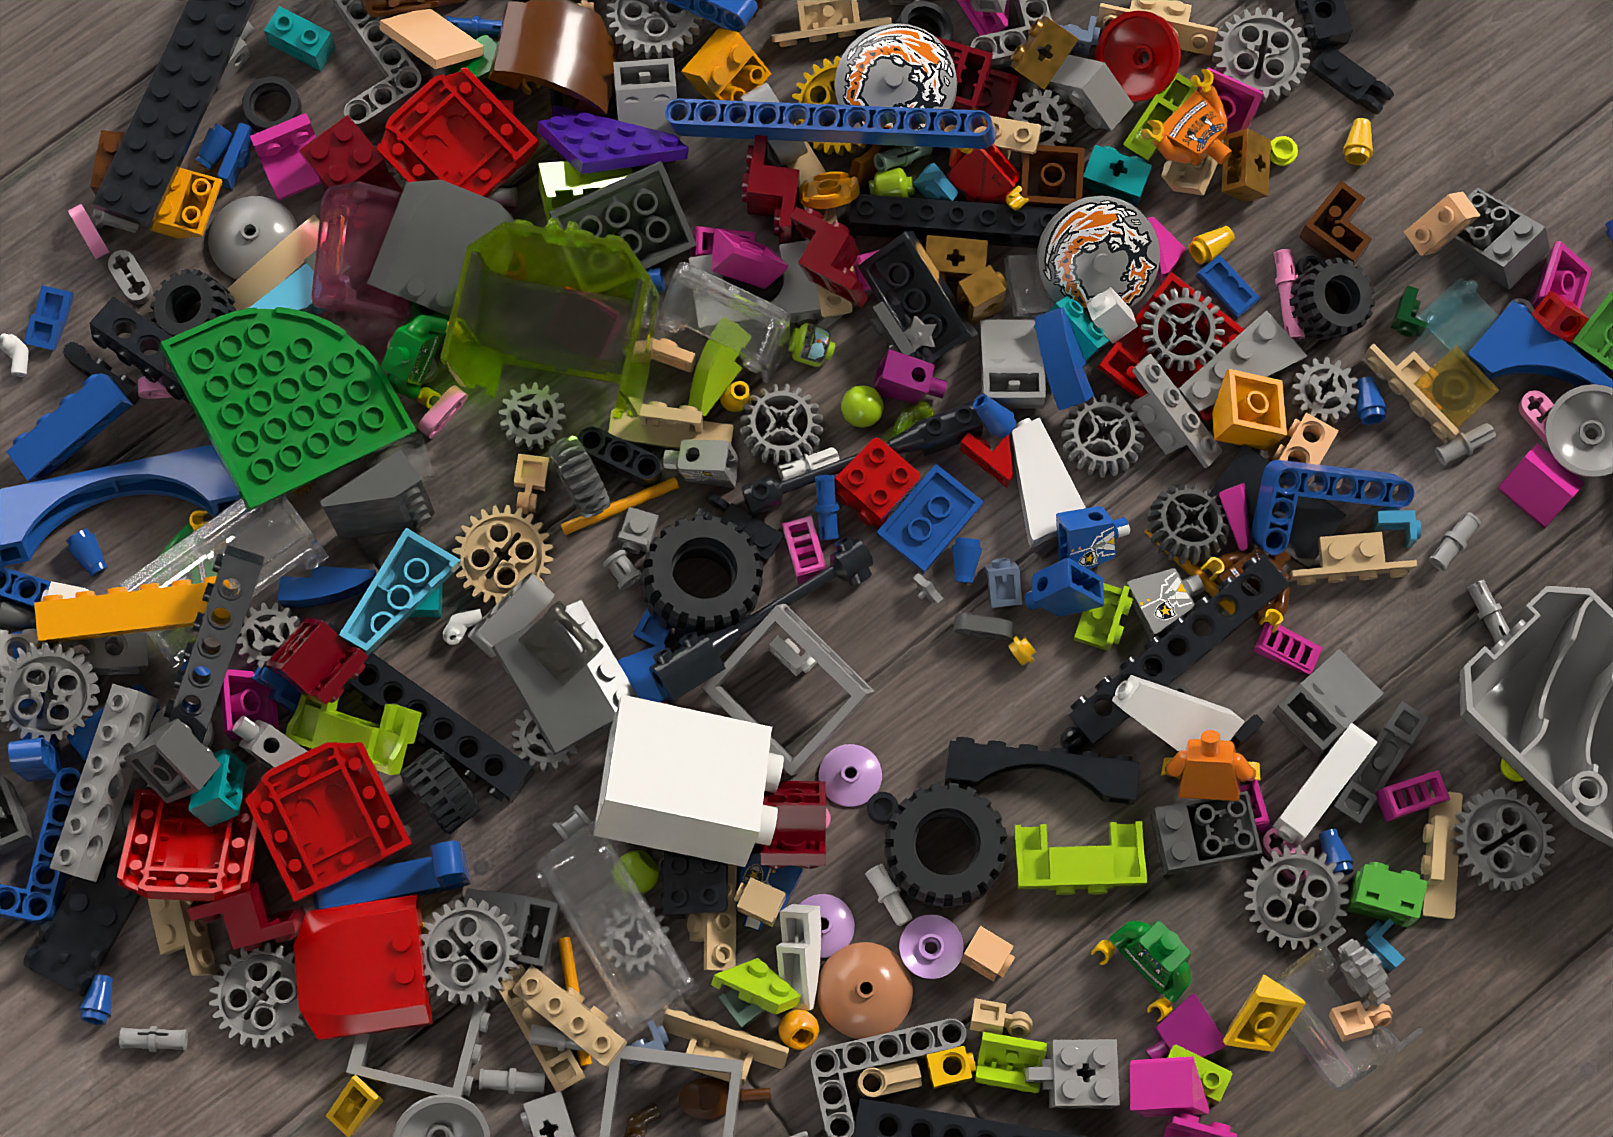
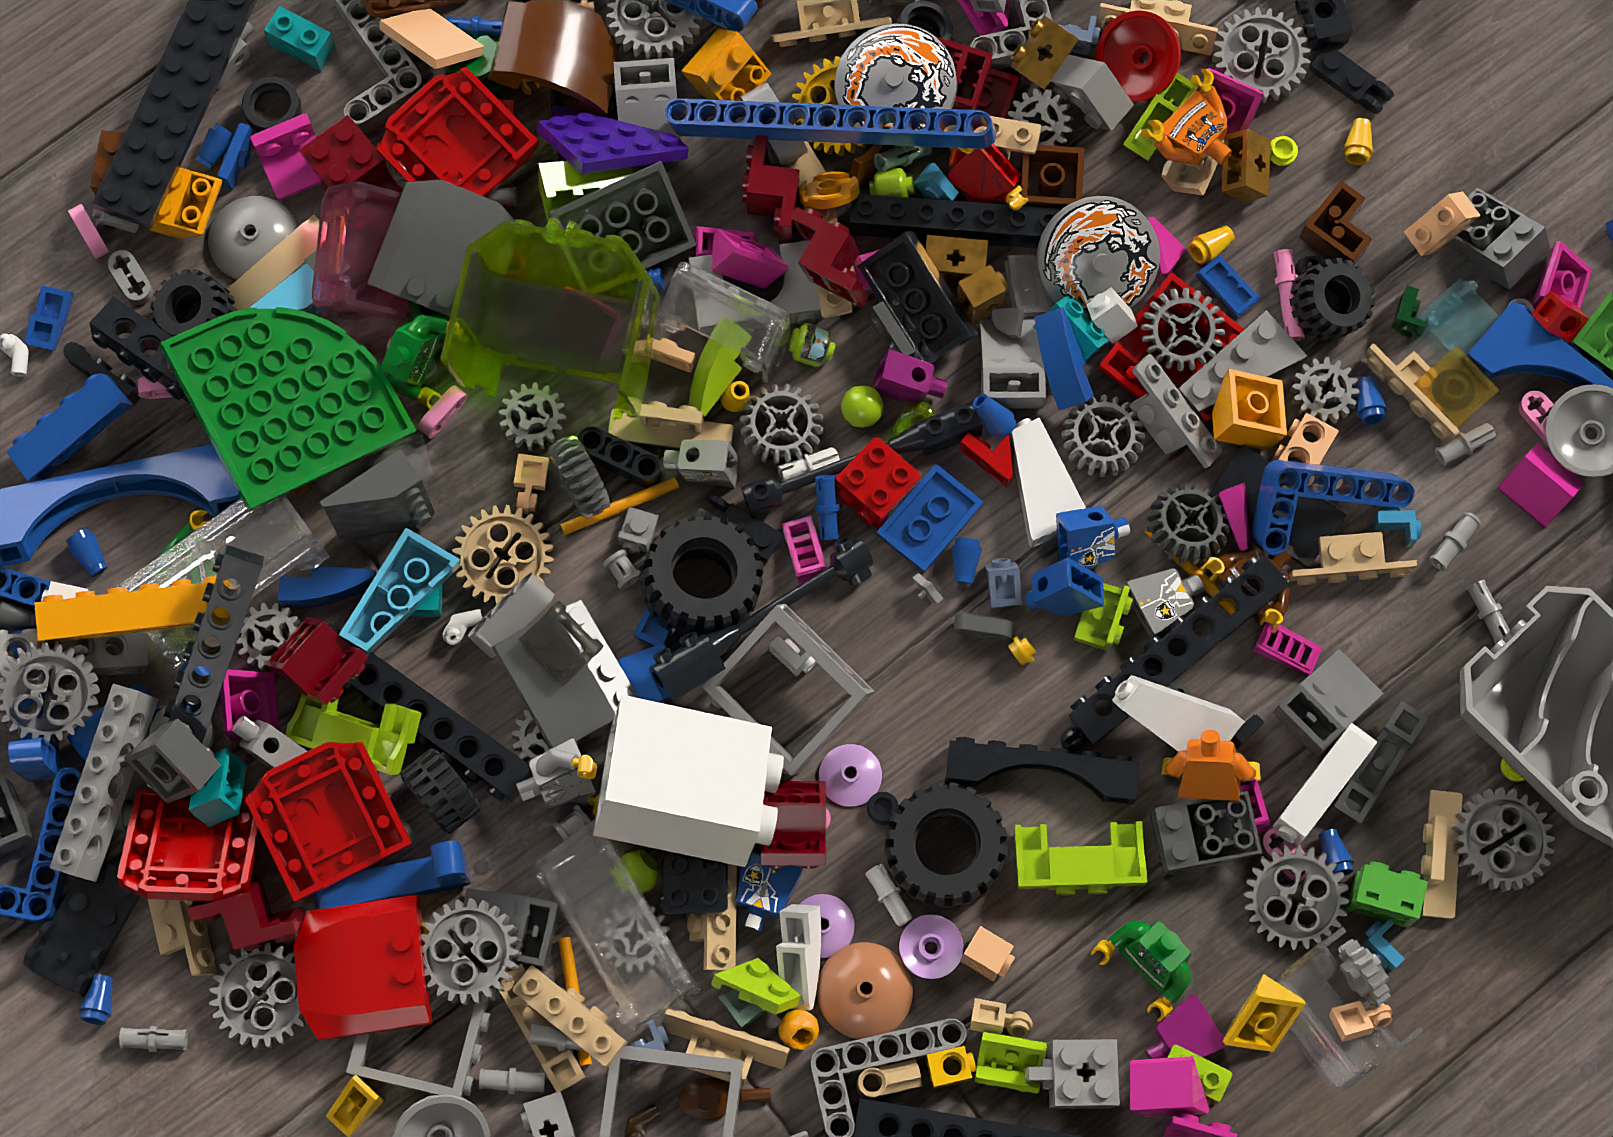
(282, 690): blue plate -> none
(562, 777): none -> light grey torso
(759, 901): tan brick -> none
(920, 334): light grey piece -> none
(1009, 321): none -> dark grey tile
(1101, 180): teal brick -> none
(1393, 802): dark pink slope -> none

